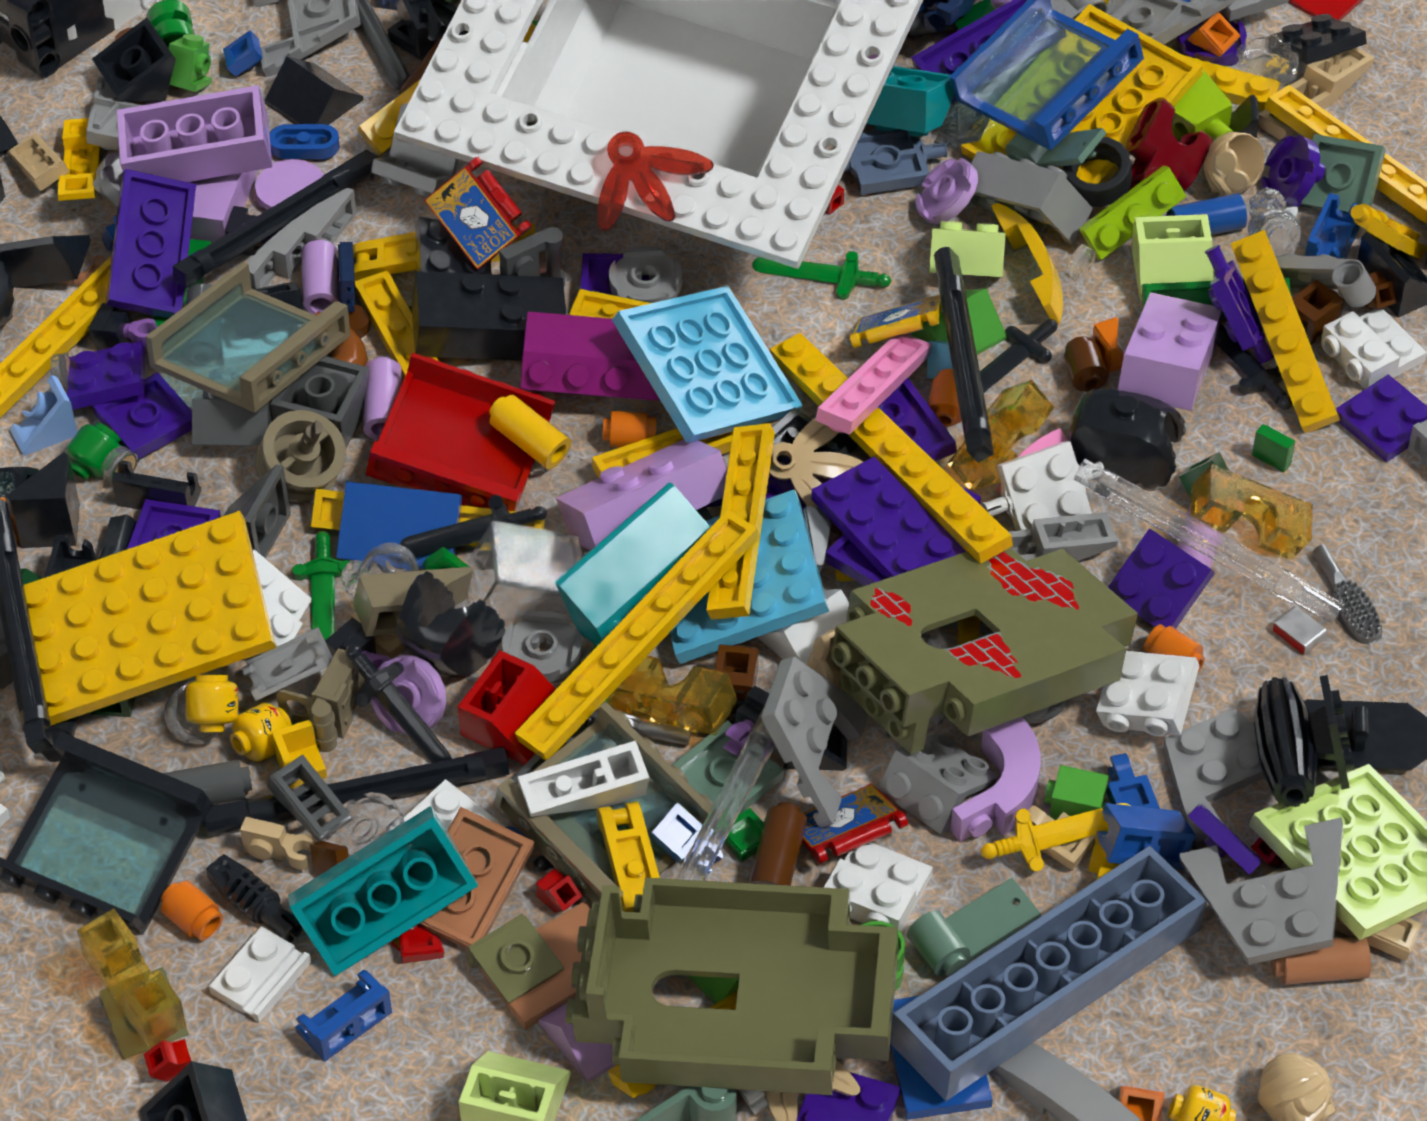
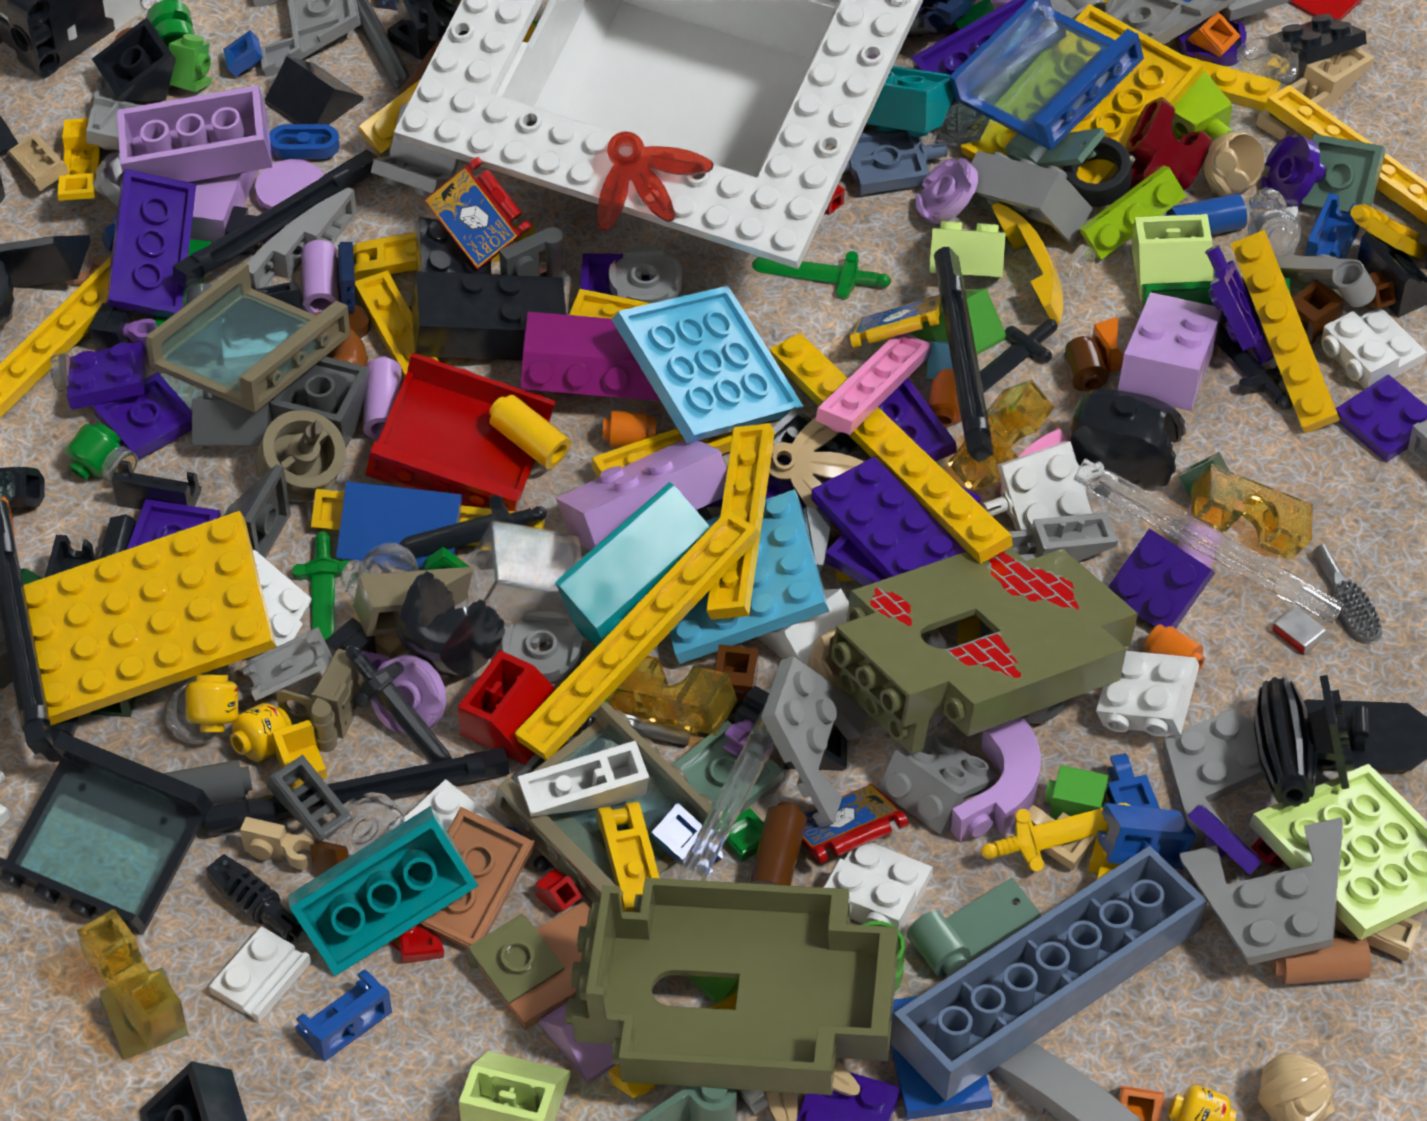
(45, 506): black slope -> none
(48, 421): light blue slope -> none
(167, 1059): red piece -> none
(191, 910): orange brick -> none
(1246, 117): slope -> none
(1273, 448): green tile -> none

